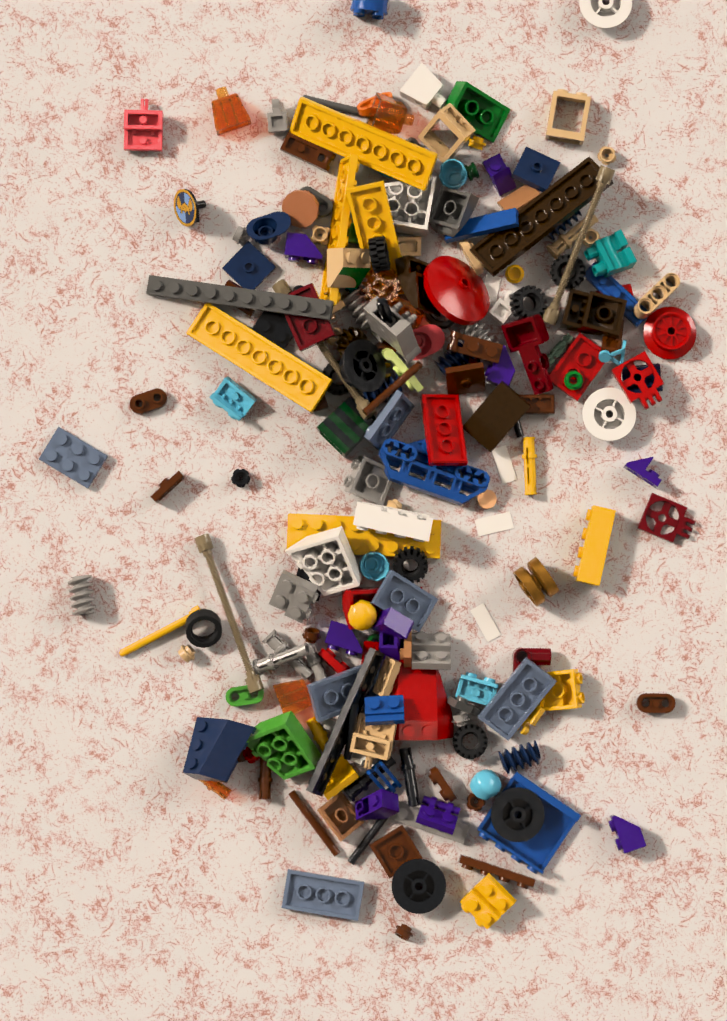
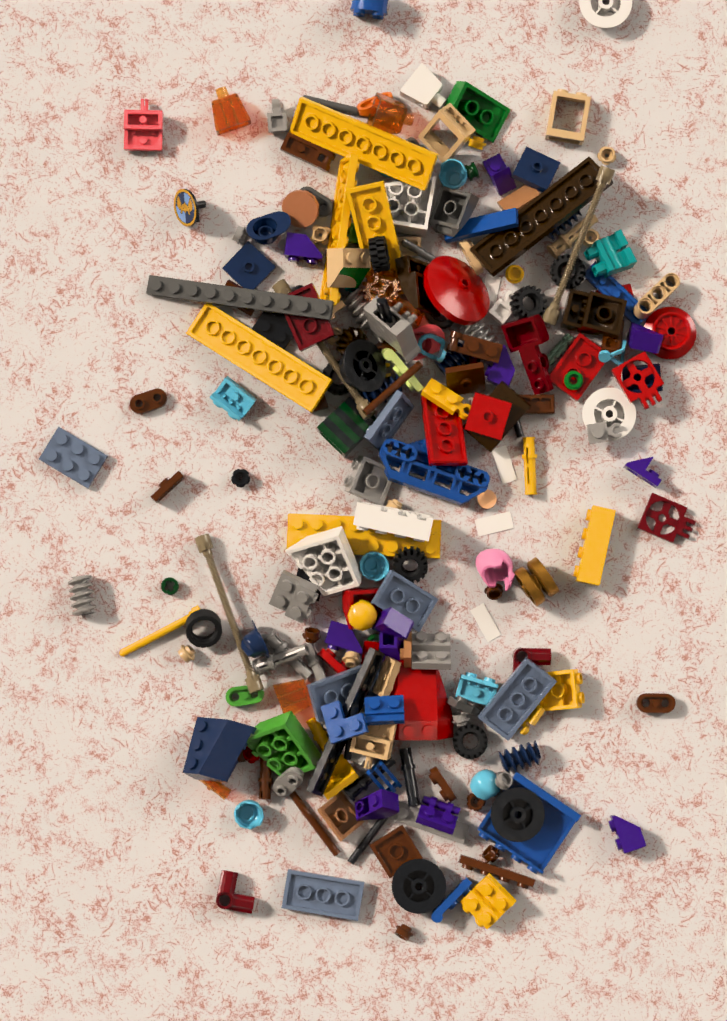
(175, 587): none -> dark green bush
(227, 886): none -> dark red piece
(248, 814): none -> medium azure hair
(254, 645): none -> dark blue piece
(285, 785): none -> light grey plate
(342, 728): none -> plate
(351, 659): none -> tan plate
(418, 250): none -> dark grey bar
(441, 355): none -> medium azure piece
(445, 398): none -> yellow plate
(451, 900): none -> blue plate
(488, 416): none -> red plate
(490, 854): none -> reddish brown plate
(494, 593): none -> reddish brown plate
(495, 566): none -> bright pink helmet
(503, 780): none -> light grey plate
(599, 432): none -> light grey plate
(644, 338): none -> dark purple slope

